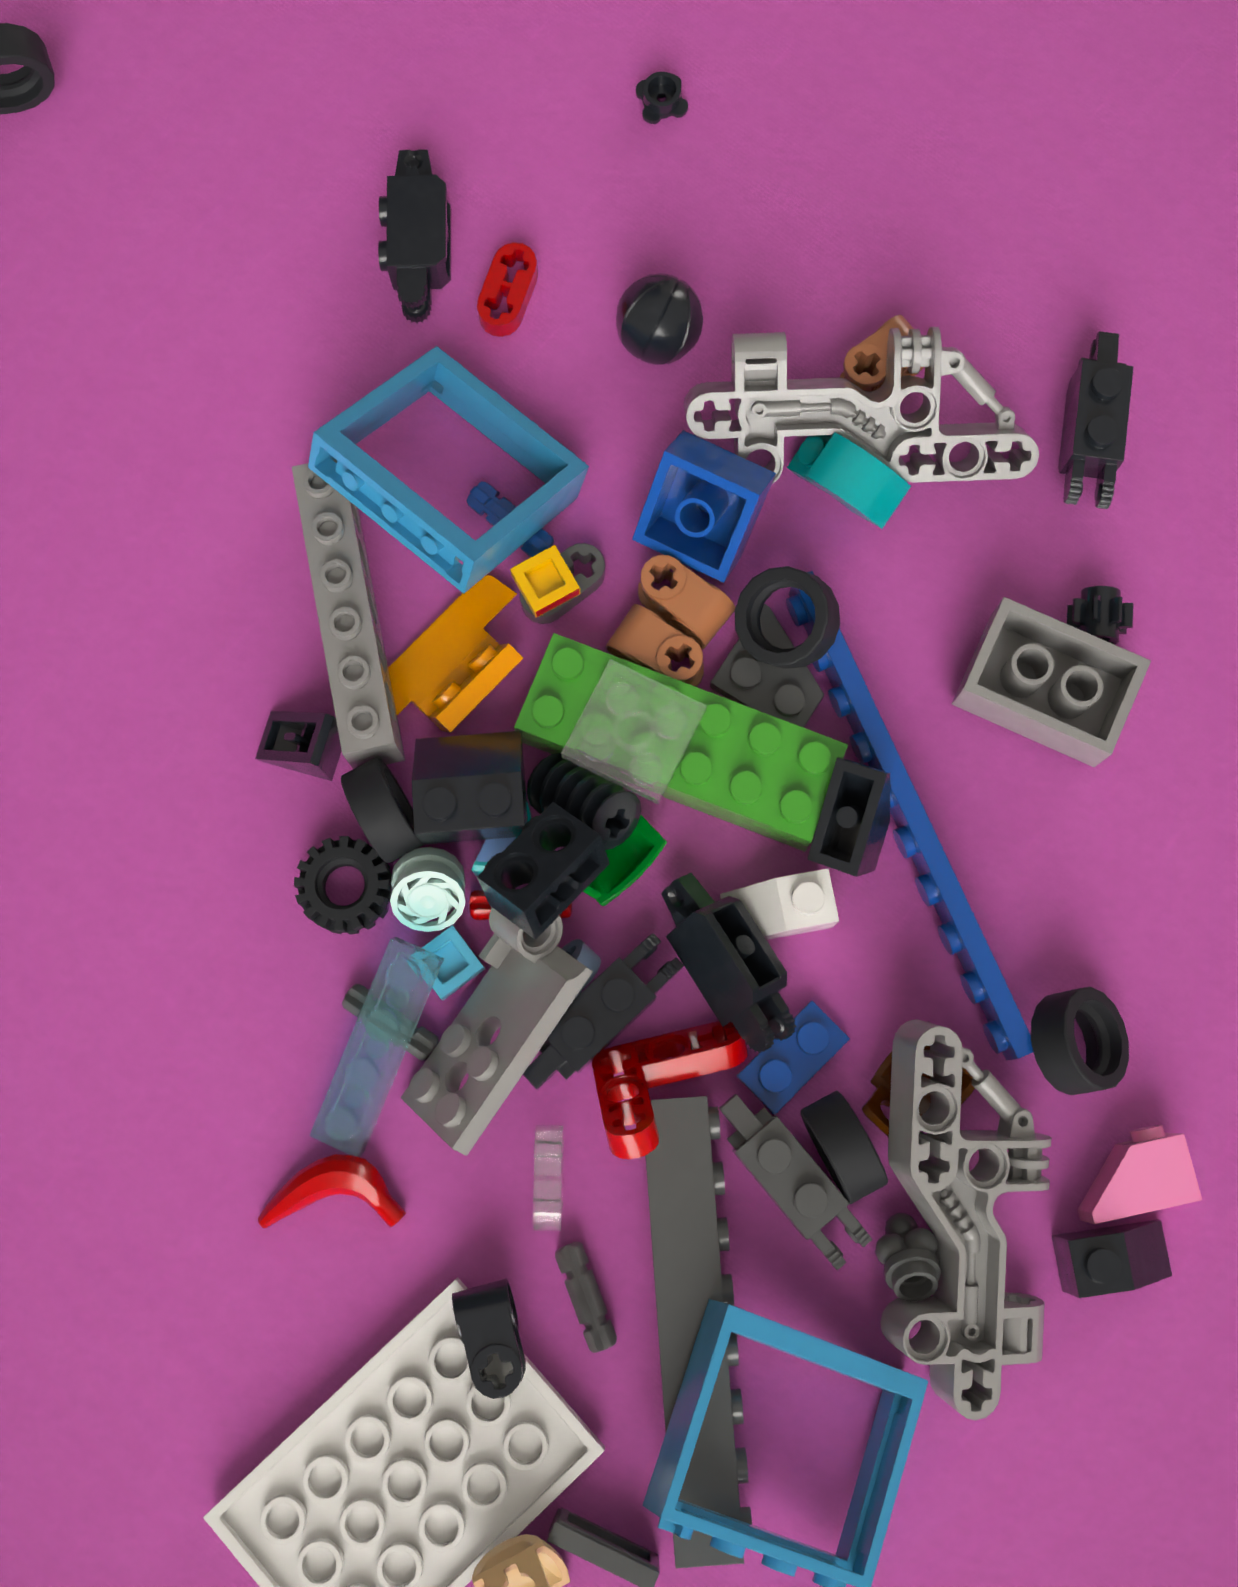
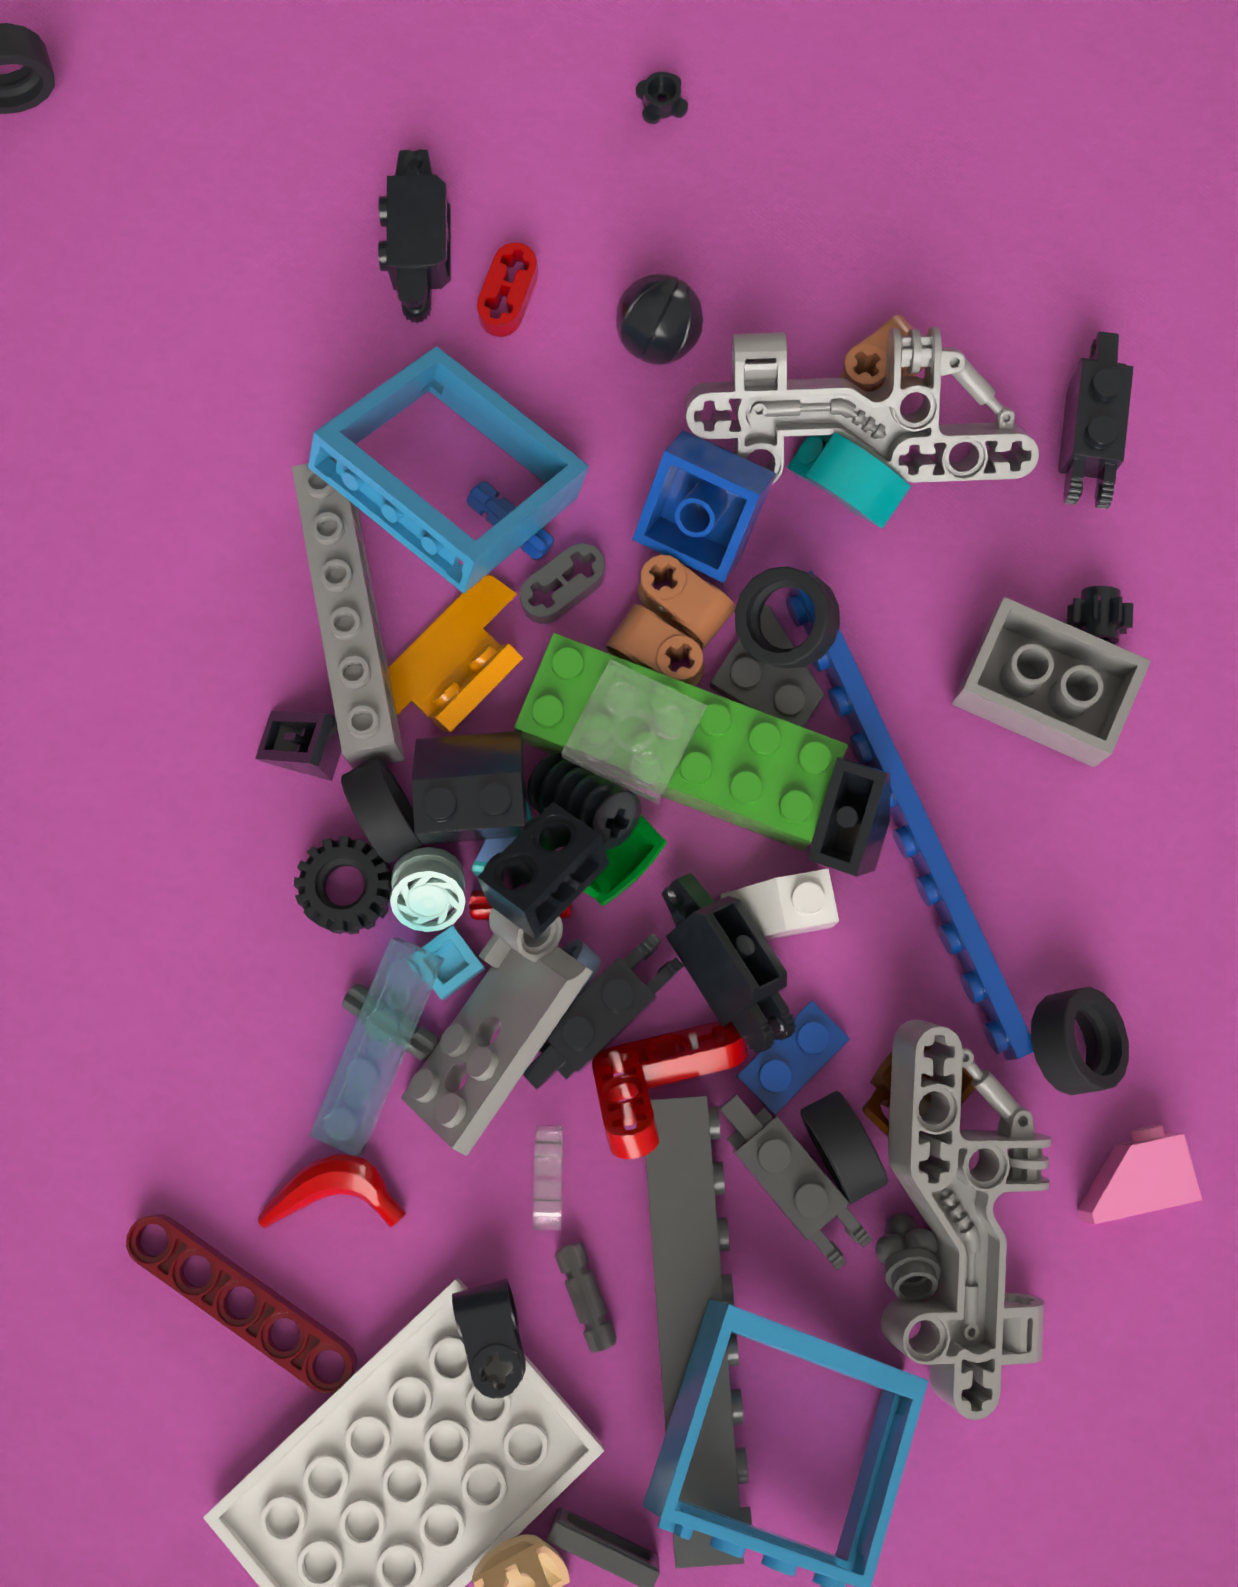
(214, 1296): none -> dark red beam
(545, 581): yellow plate -> none
(1111, 1258): black slope -> none

